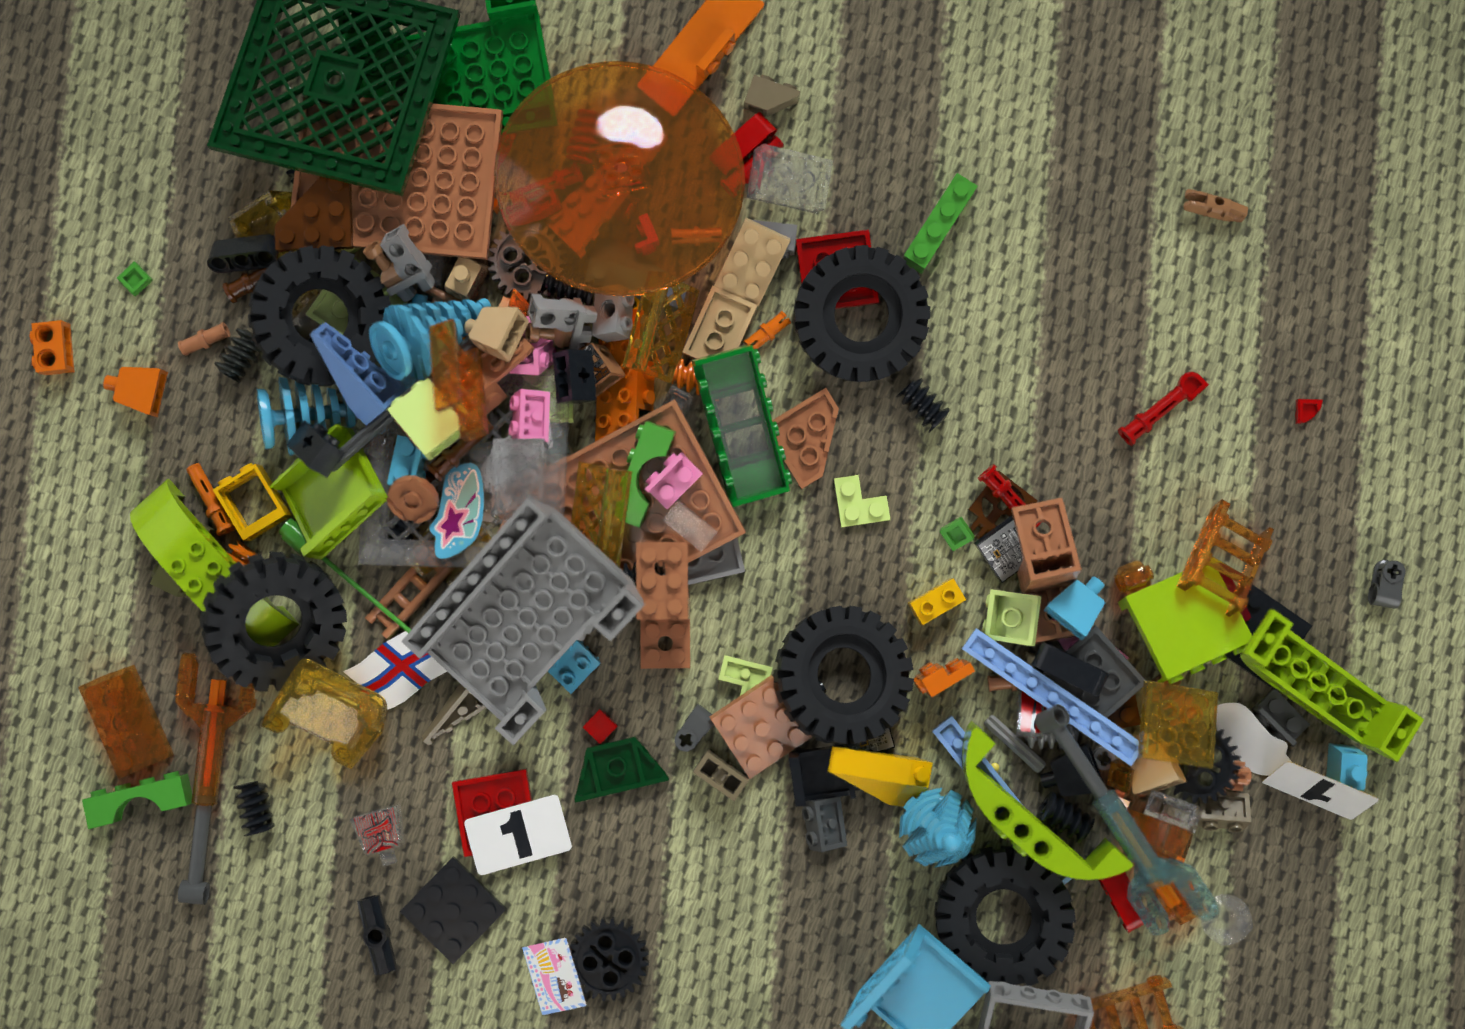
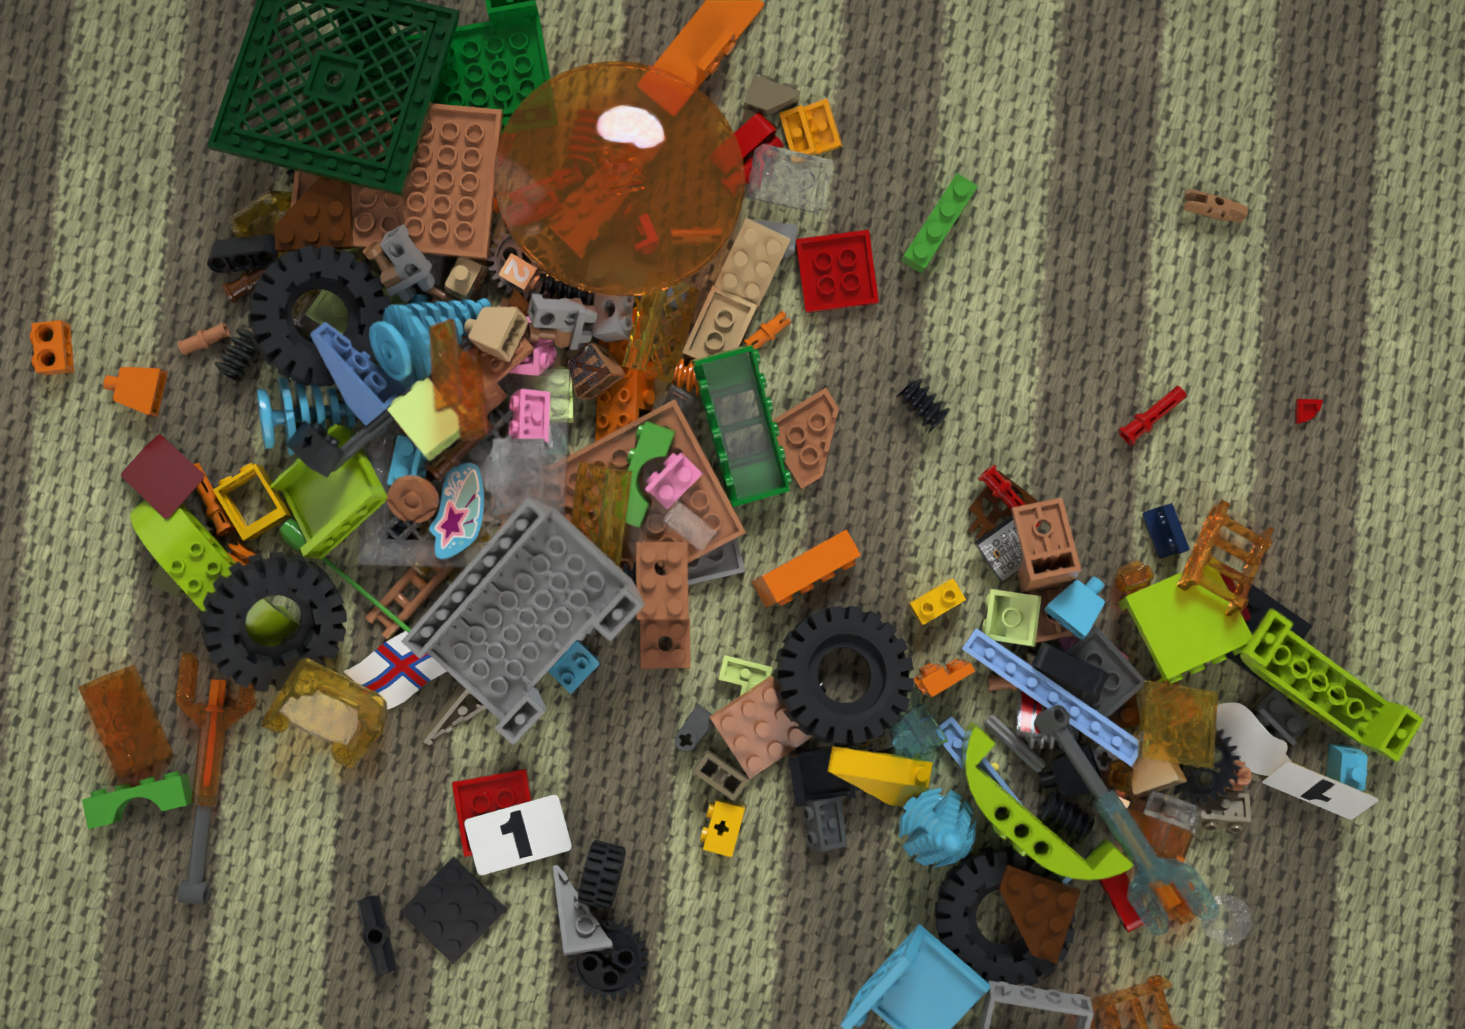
(134, 278): bright green tile -> none
(162, 476): none -> dark red sticker
(254, 807): black piece -> none
(380, 832): clear torso -> none
(520, 273): none -> light nougat brick
(554, 976): sticker -> none
(574, 376): black brick -> none
(578, 926): none -> light grey wing
(600, 726): red tile -> none
(601, 874): none -> black tyre
(617, 768): dark green wing -> none
(723, 842): none -> yellow brick
(807, 568): none -> orange wedge
(811, 128): none -> light orange slope
(854, 509): yellowish green plate -> none
(906, 307): black tyre -> none
(917, 732): none -> clear light blue torso
(957, 533): bright green plate -> none
(1039, 909): none -> reddish brown plate
(1165, 531): none -> dark blue bracket
(1192, 384): red tile -> none
(1386, 587): dark grey piece -> none

